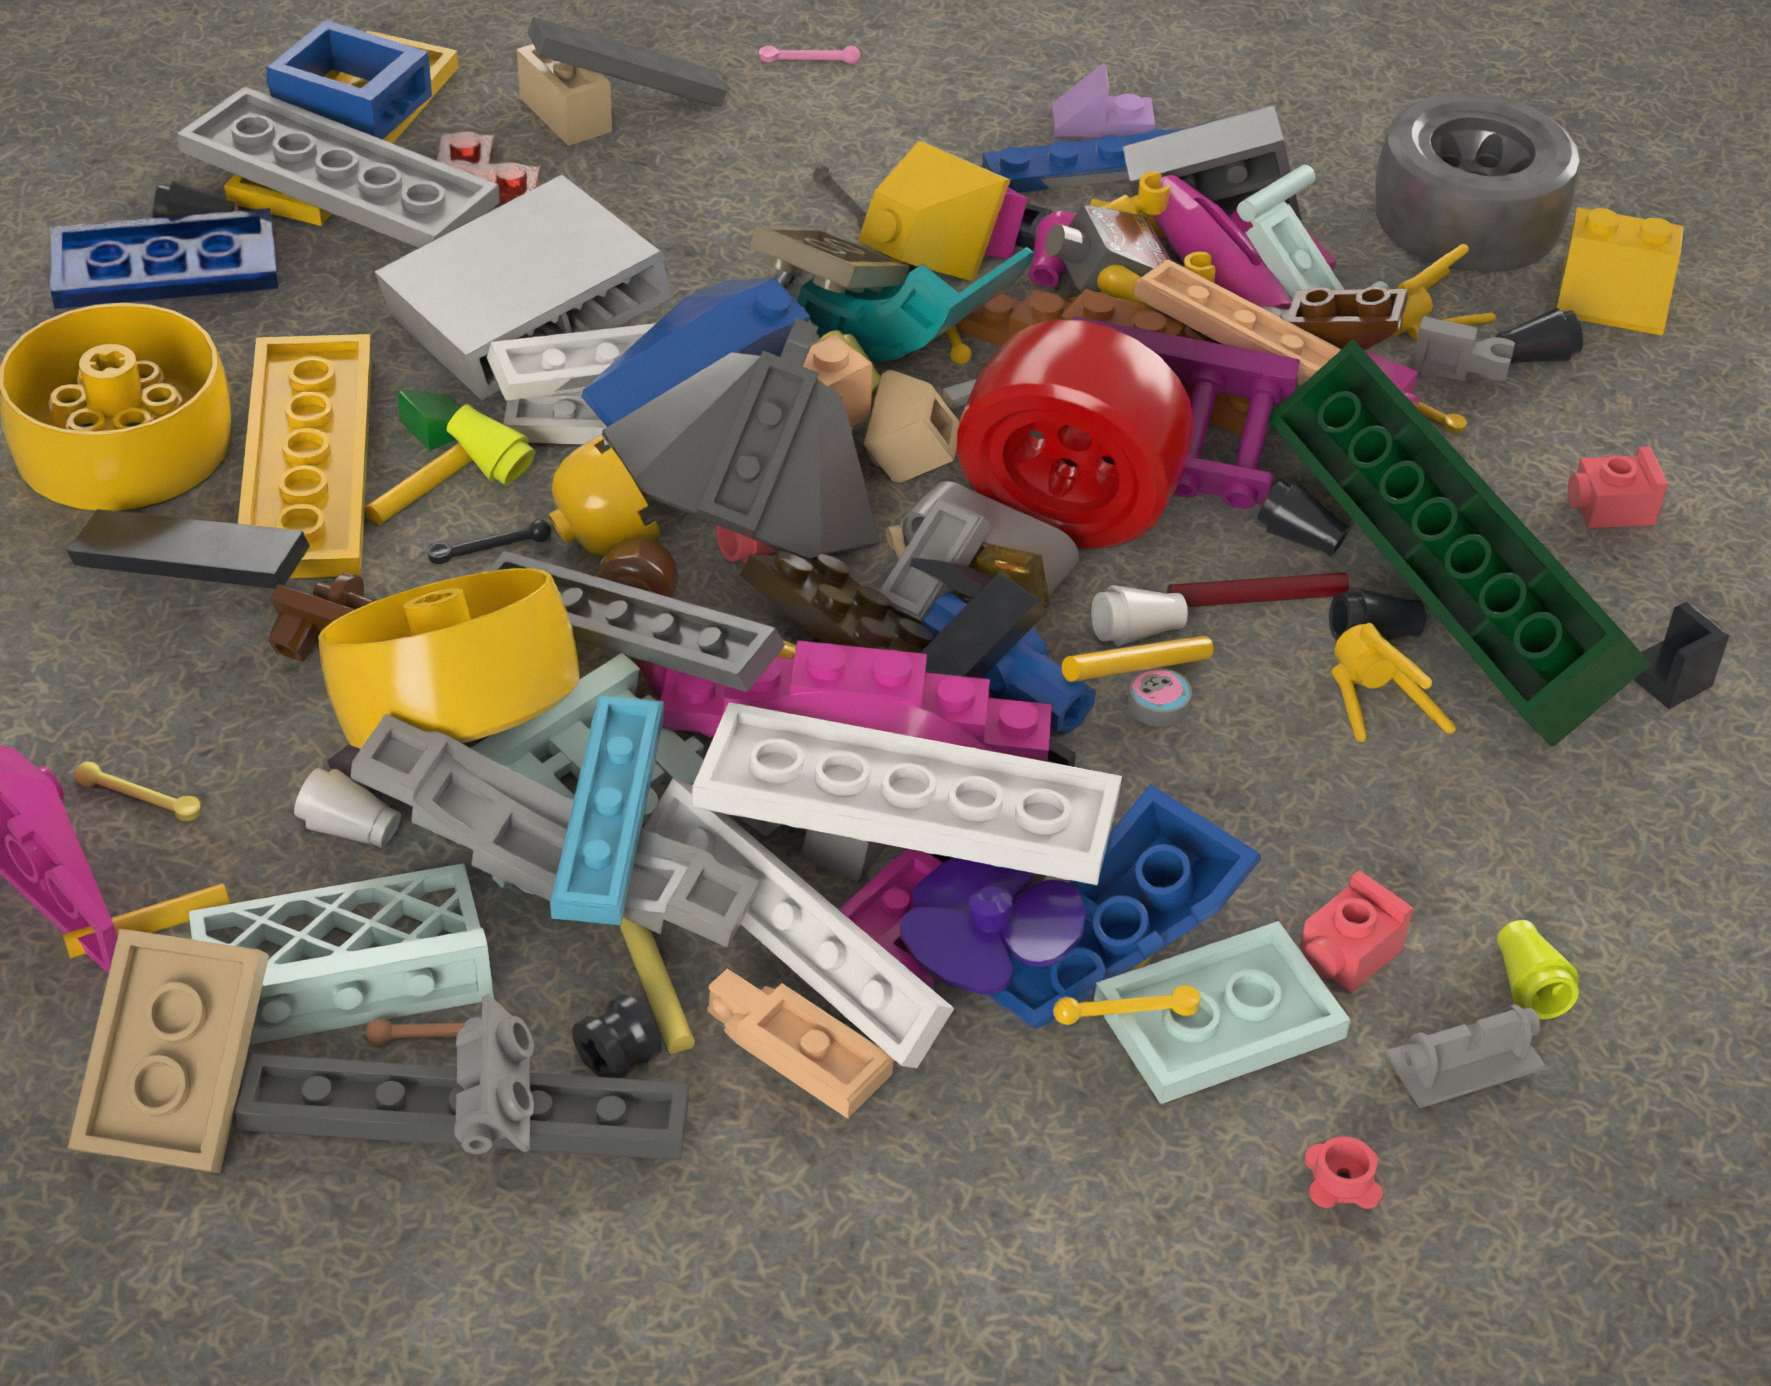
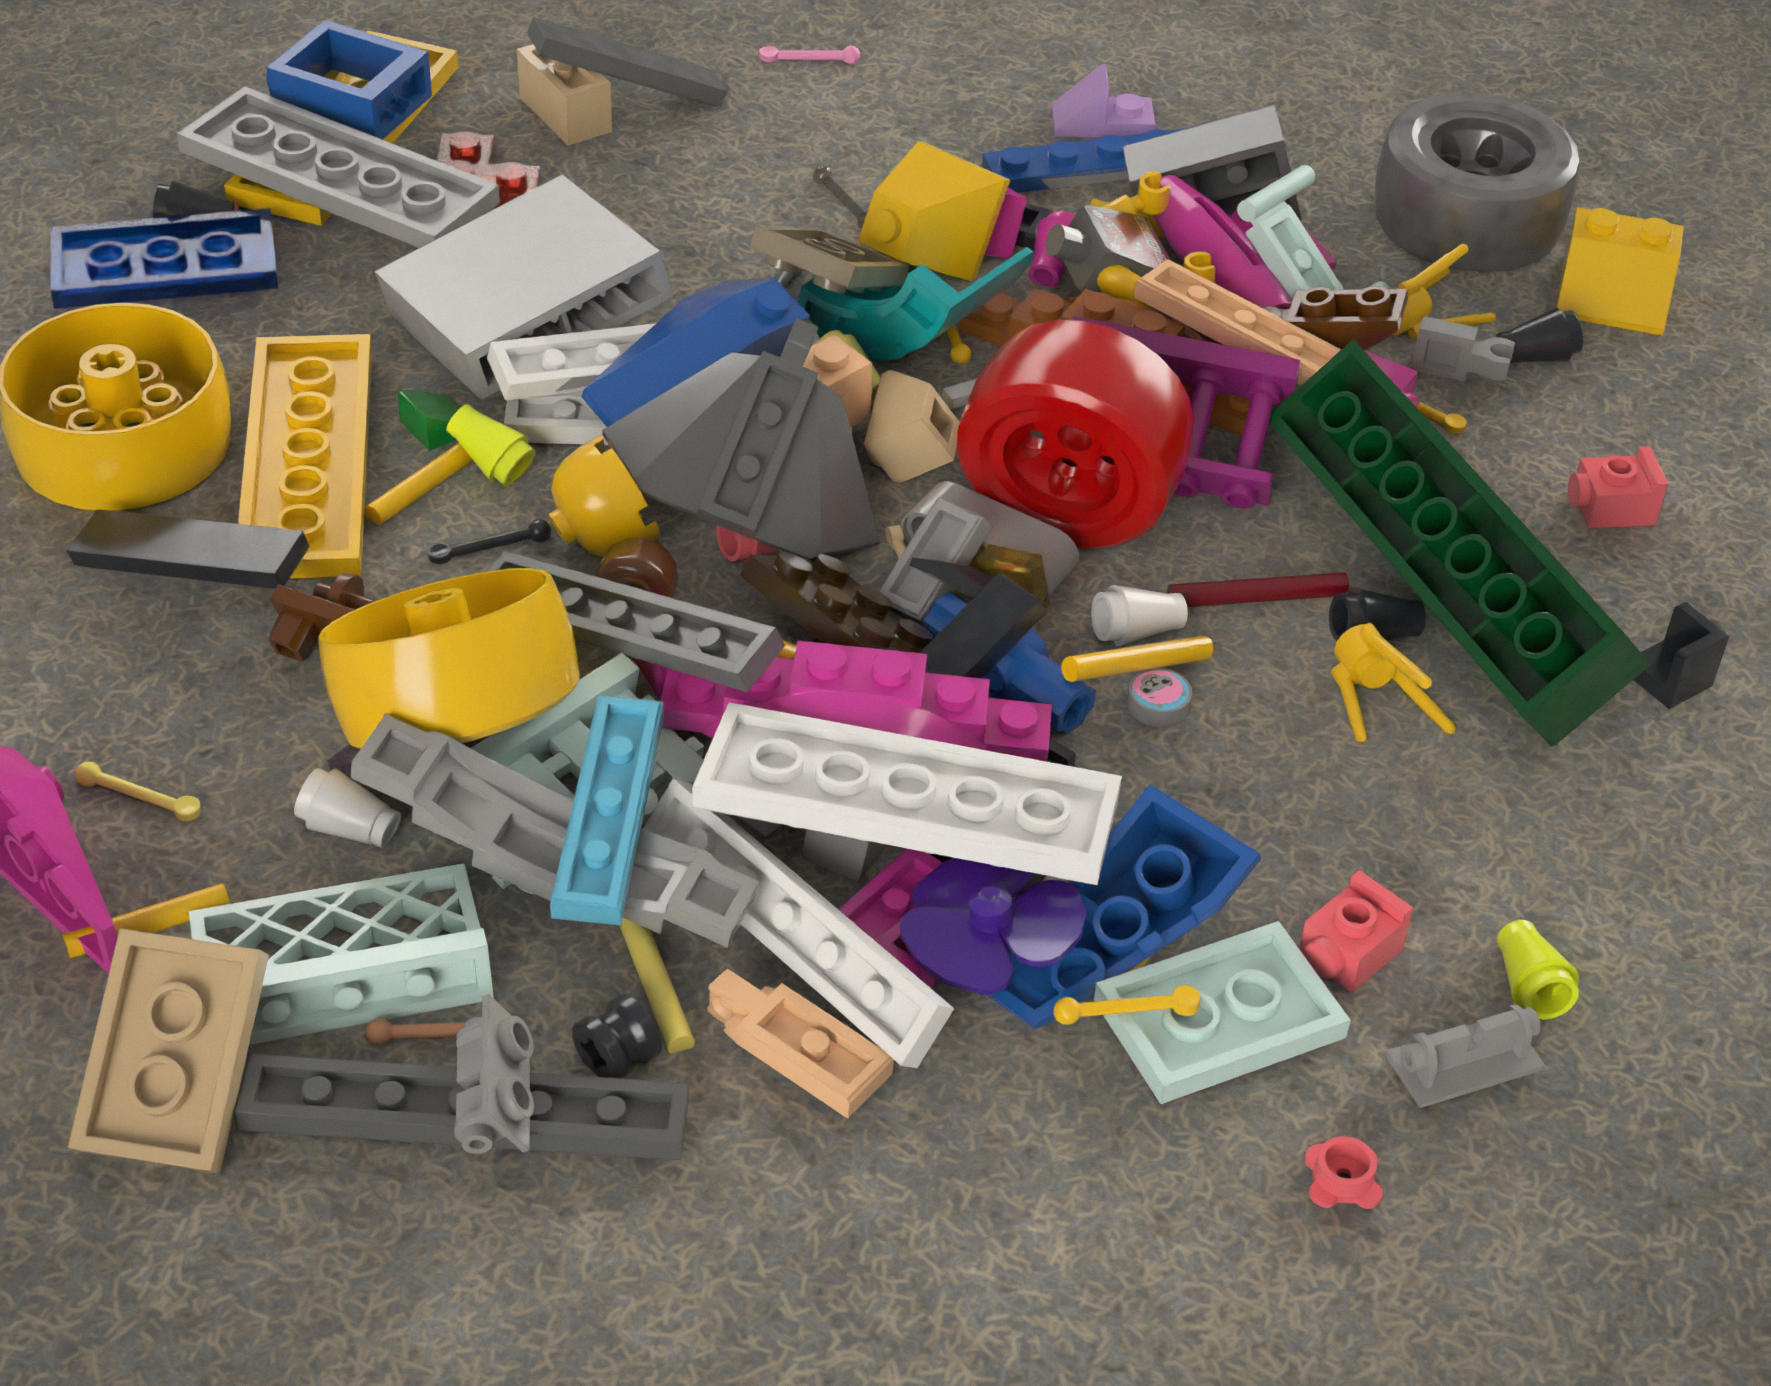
(1301, 518): black cone -> none

